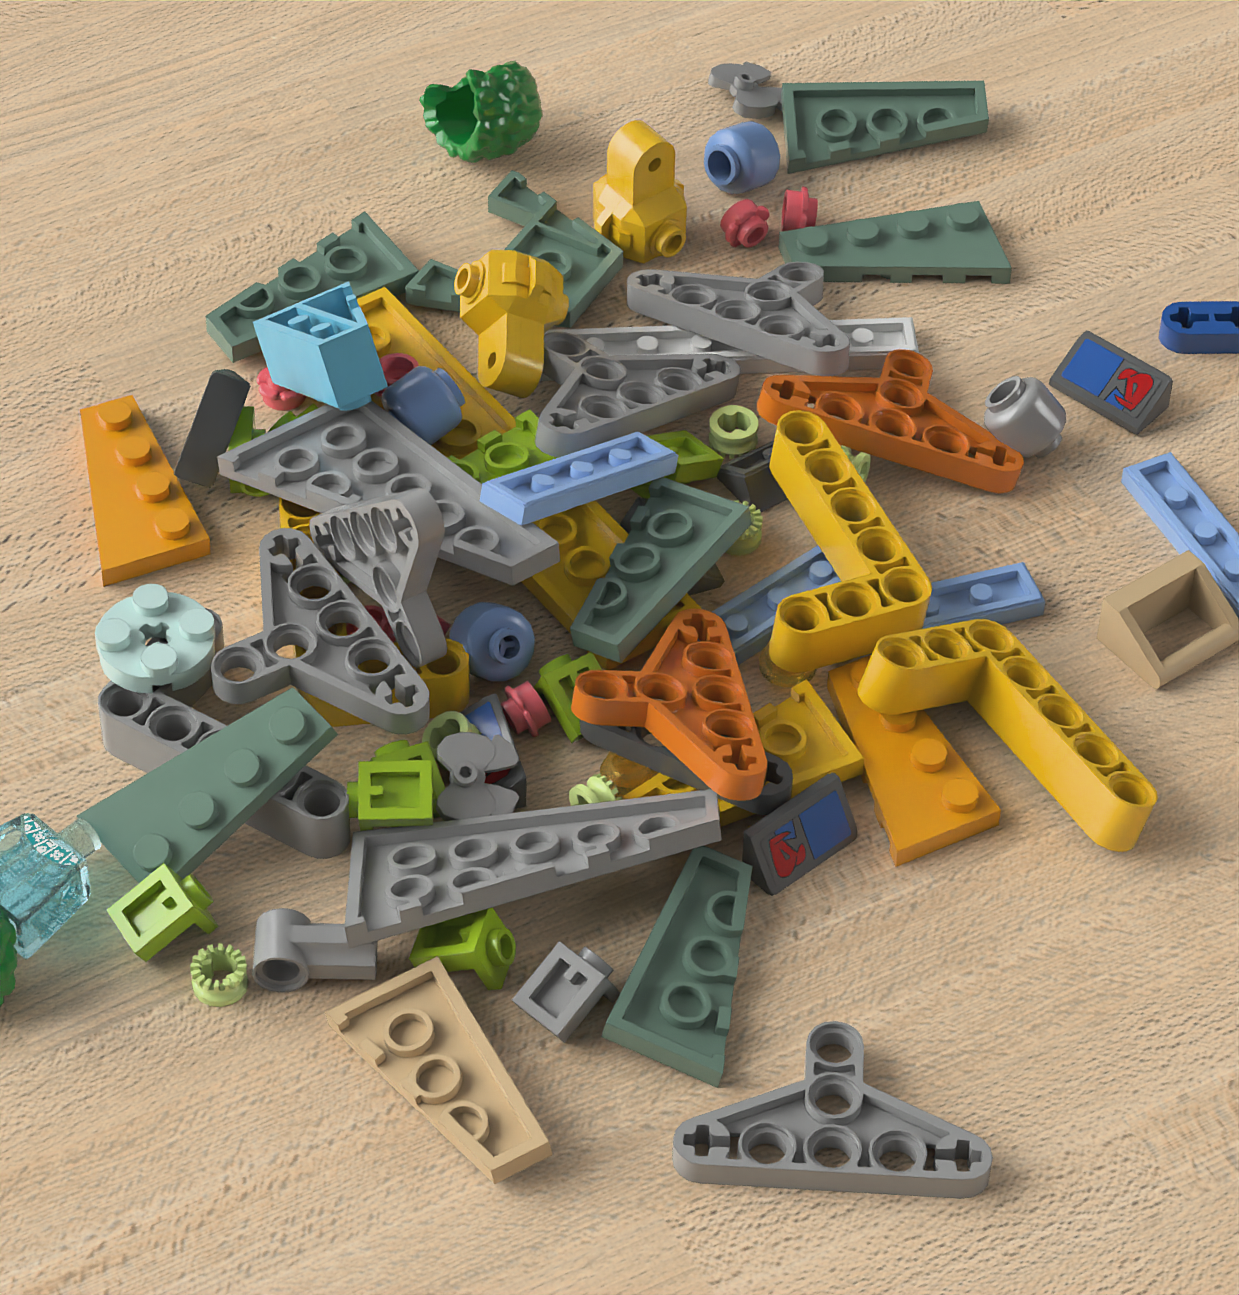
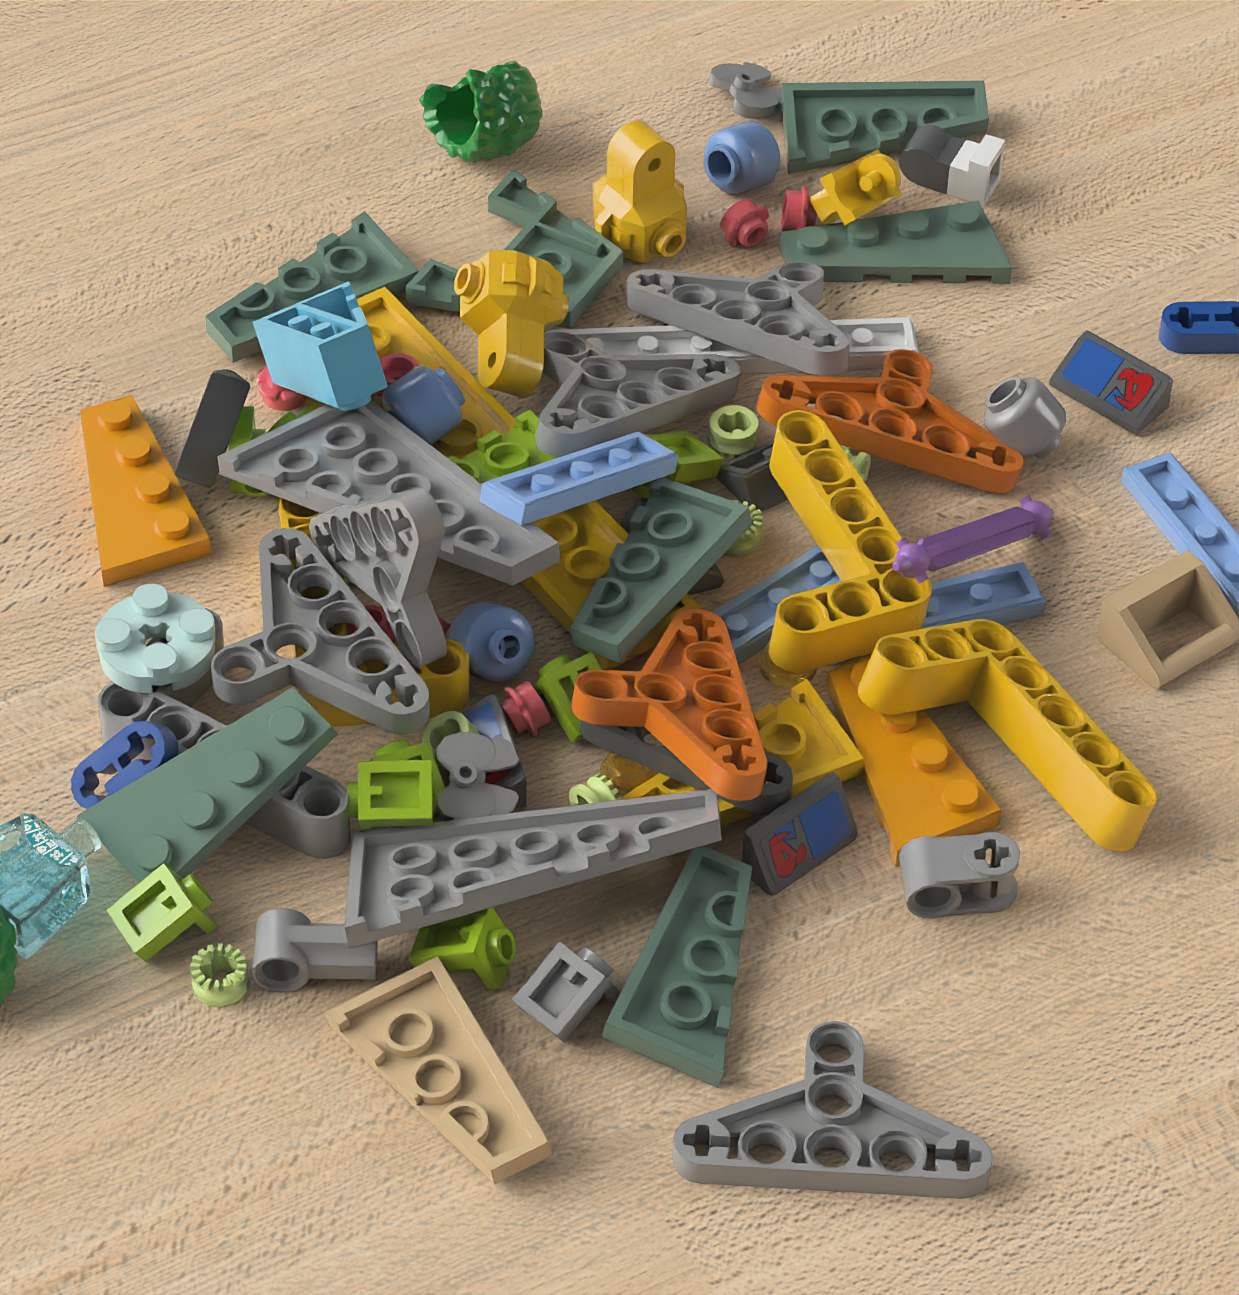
(117, 756): none -> blue beam
(858, 188): none -> yellow hips
(953, 163): none -> leg
(953, 876): none -> light grey piece
(972, 539): none -> medium lavender wheel

